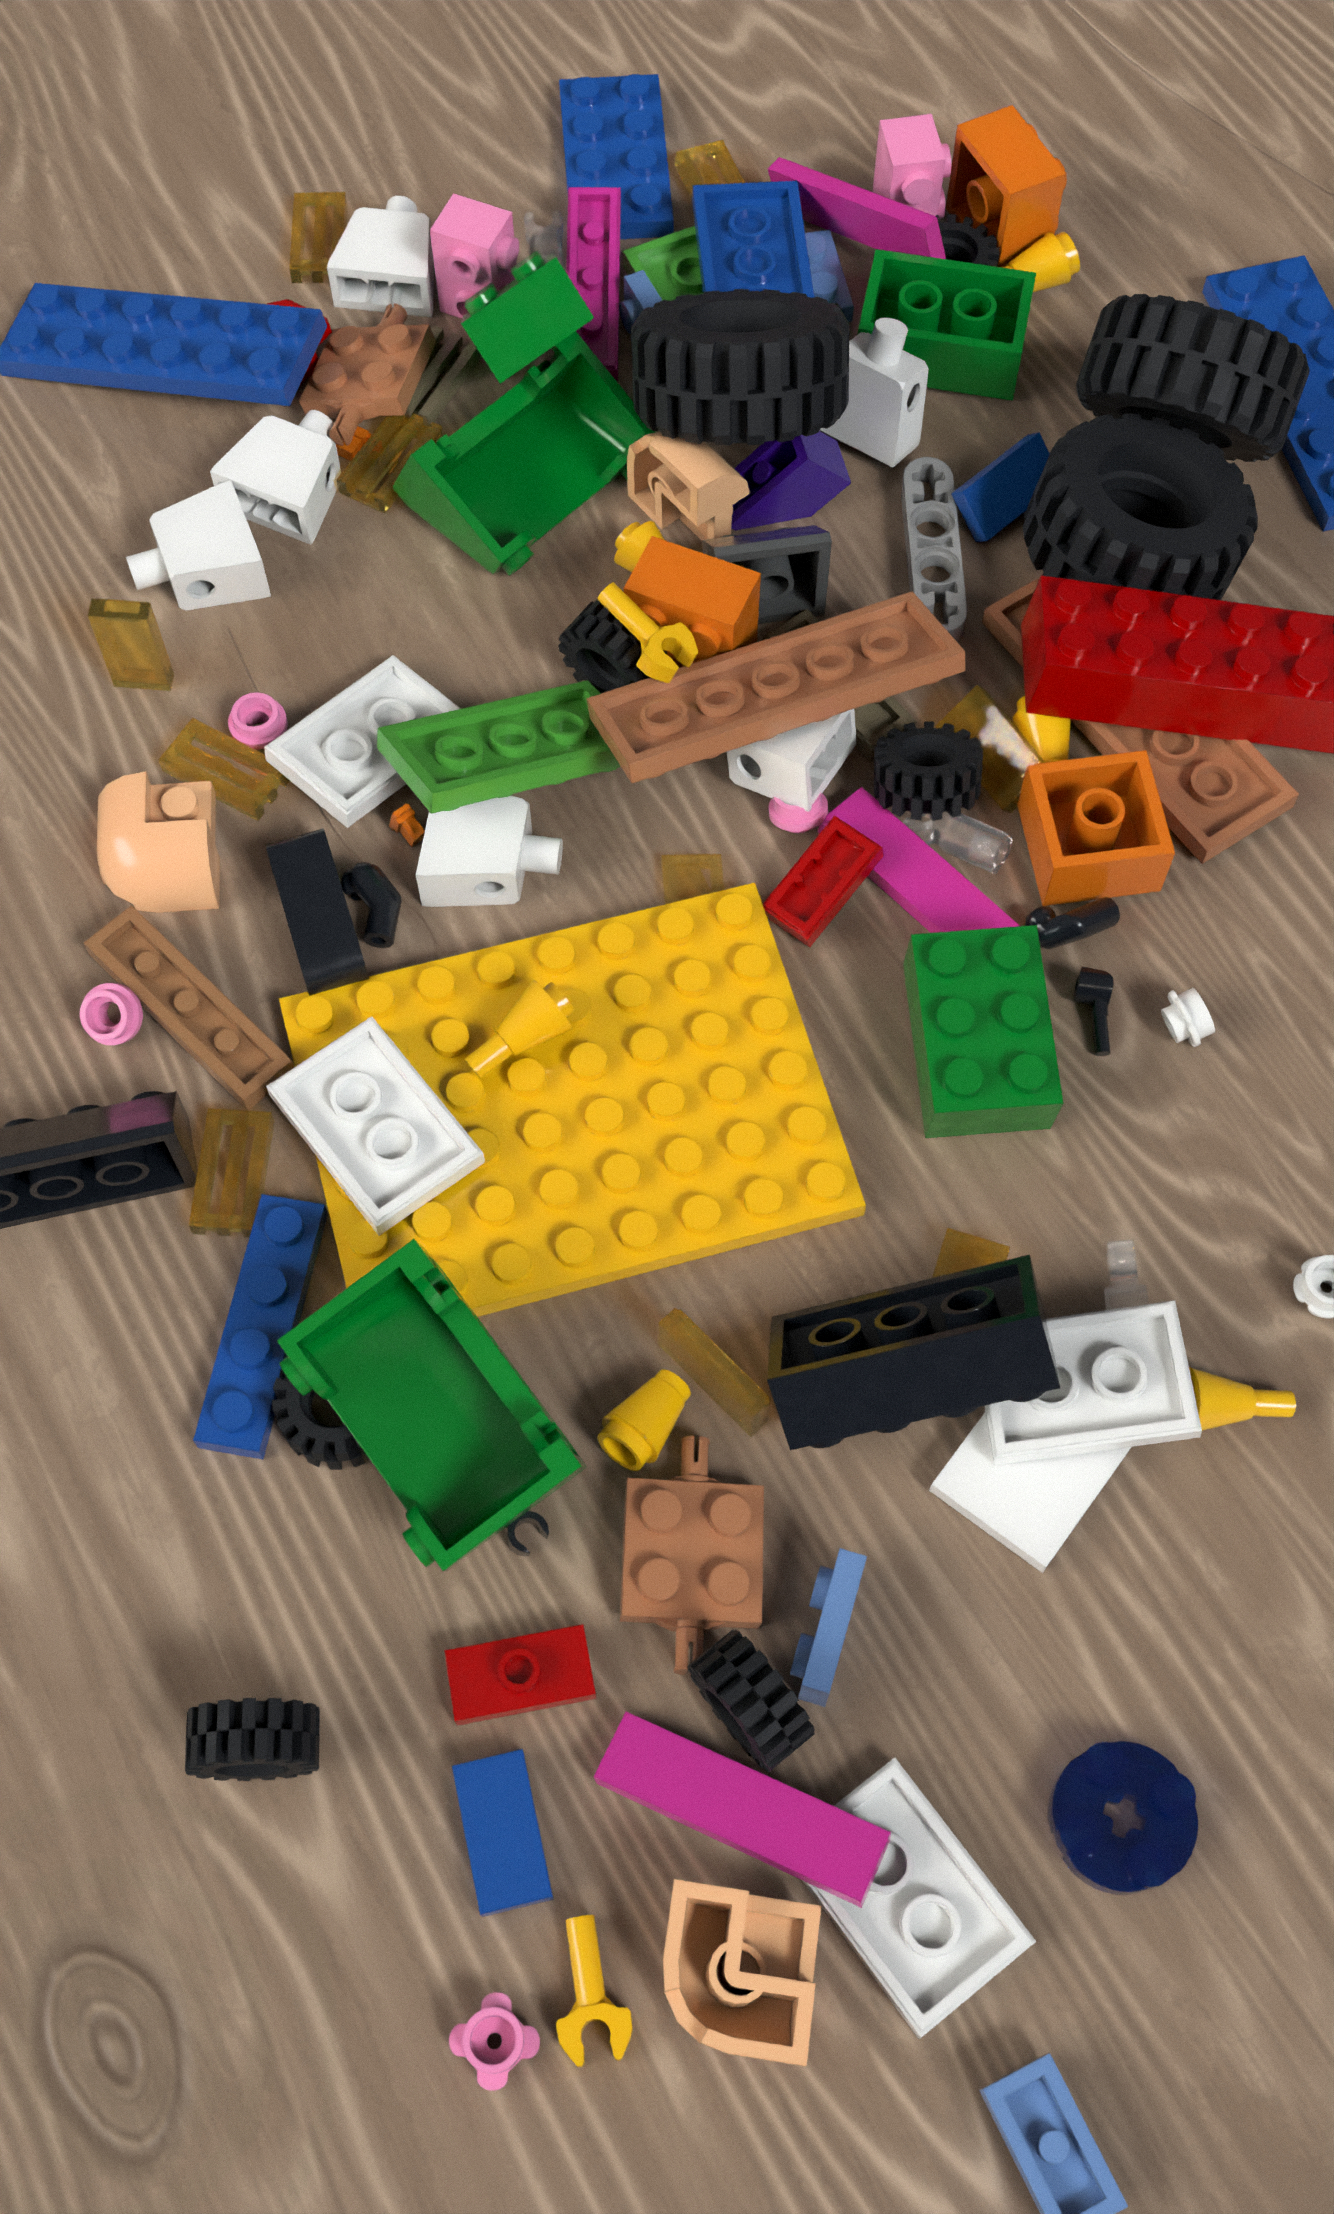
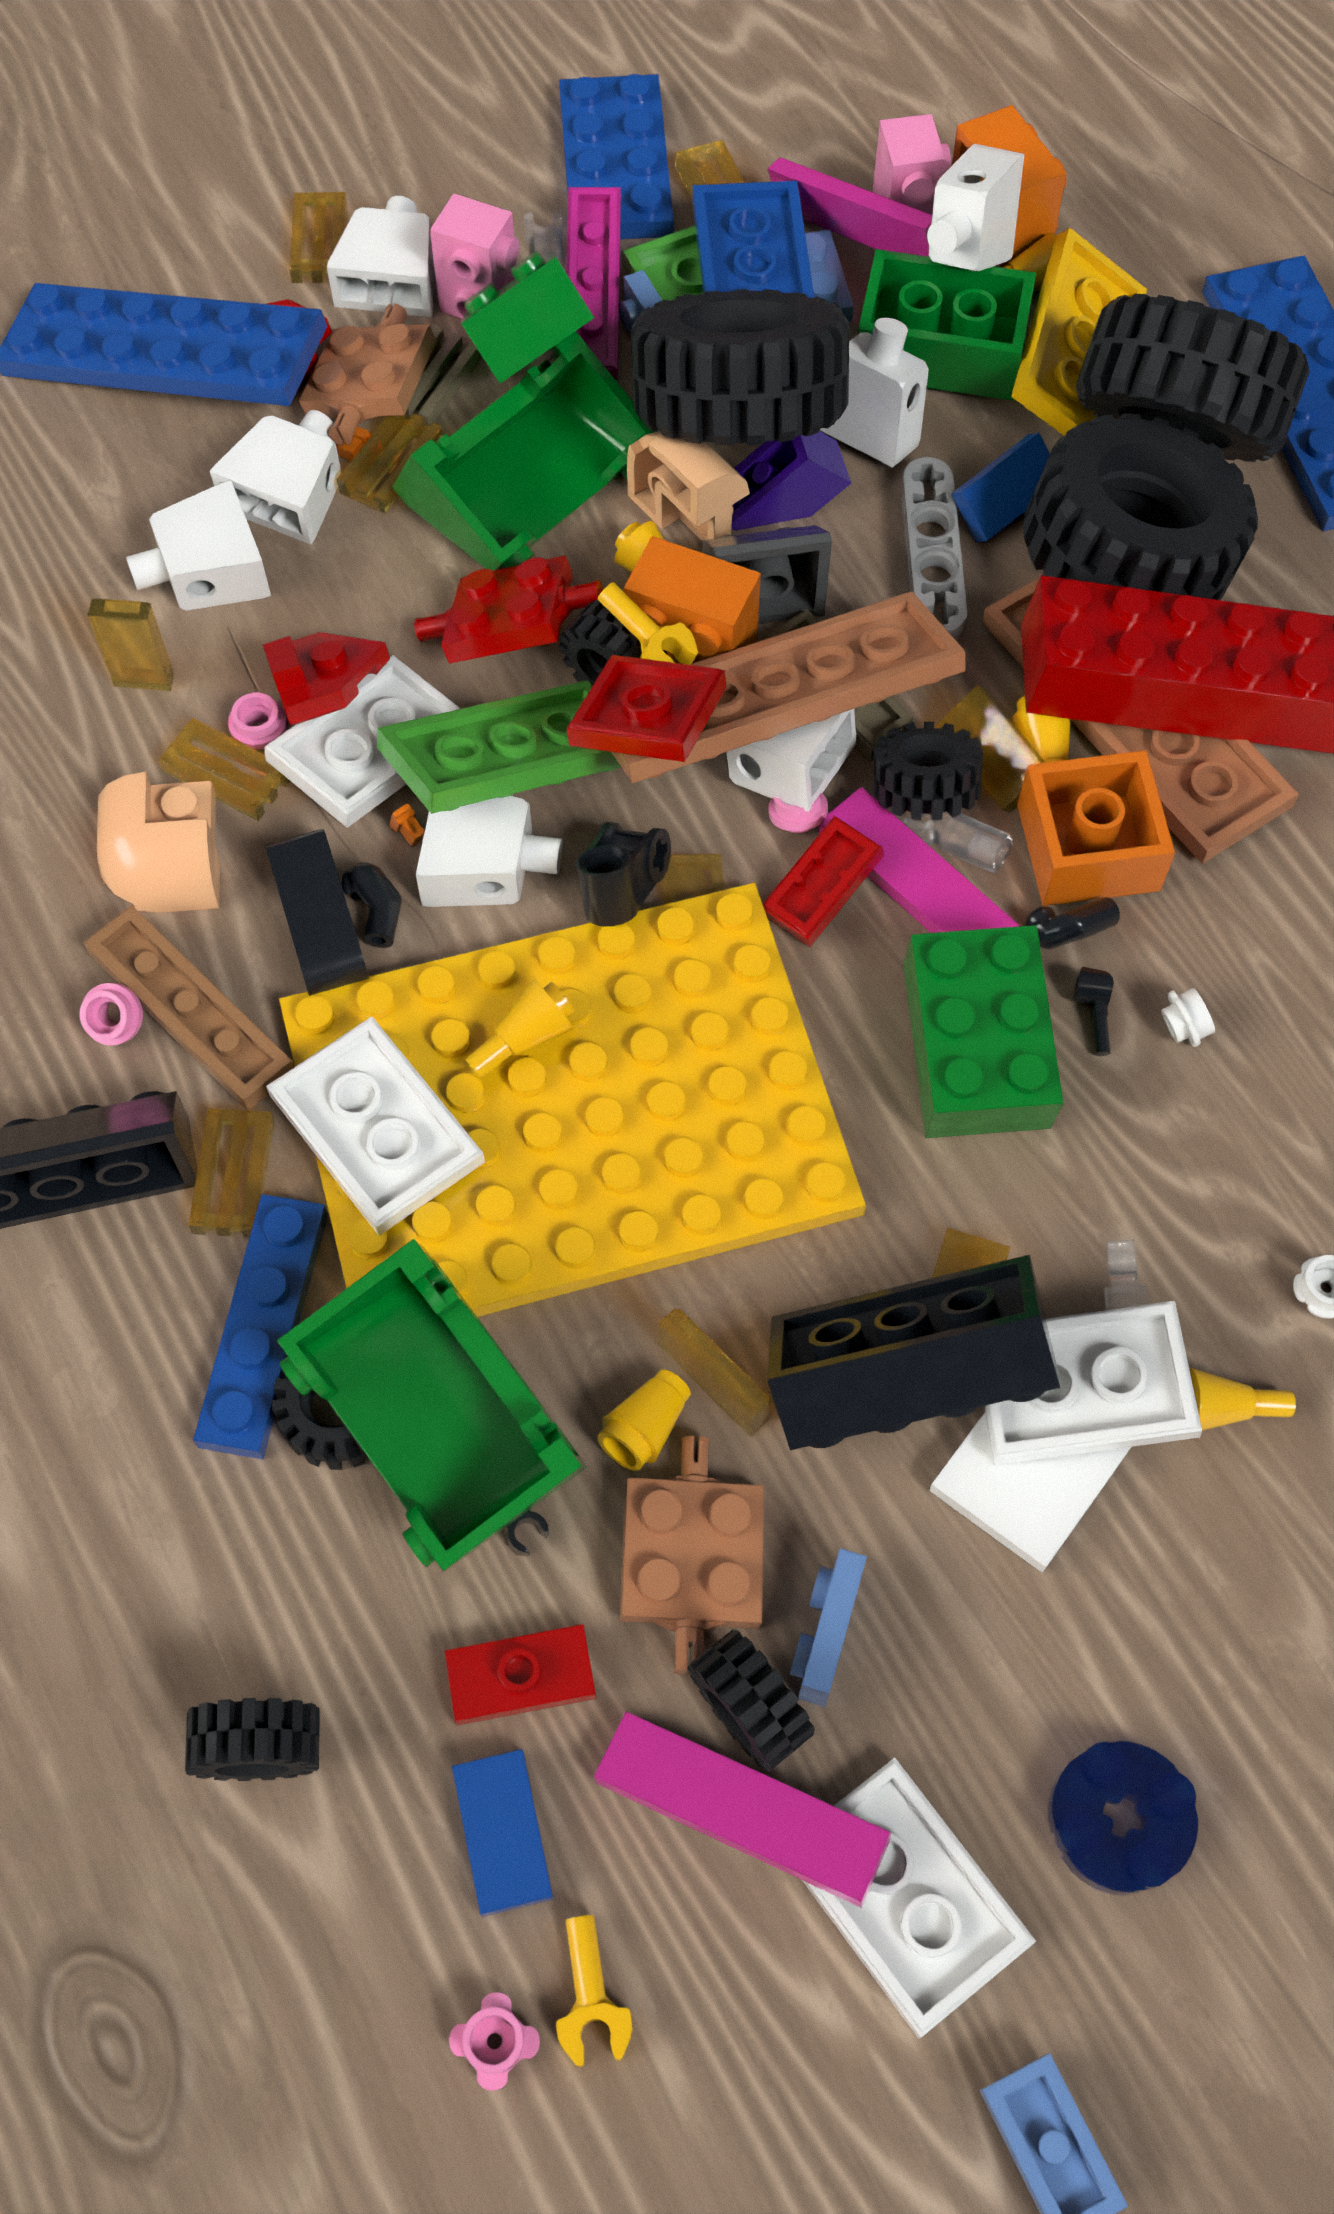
(321, 671): none -> red plate
(508, 609): none -> red plate
(621, 872): none -> black piece
(647, 708): none -> red plate
(742, 1970): light nougat brick -> none
(974, 217): none -> white torso
(1069, 304): none -> yellow plate

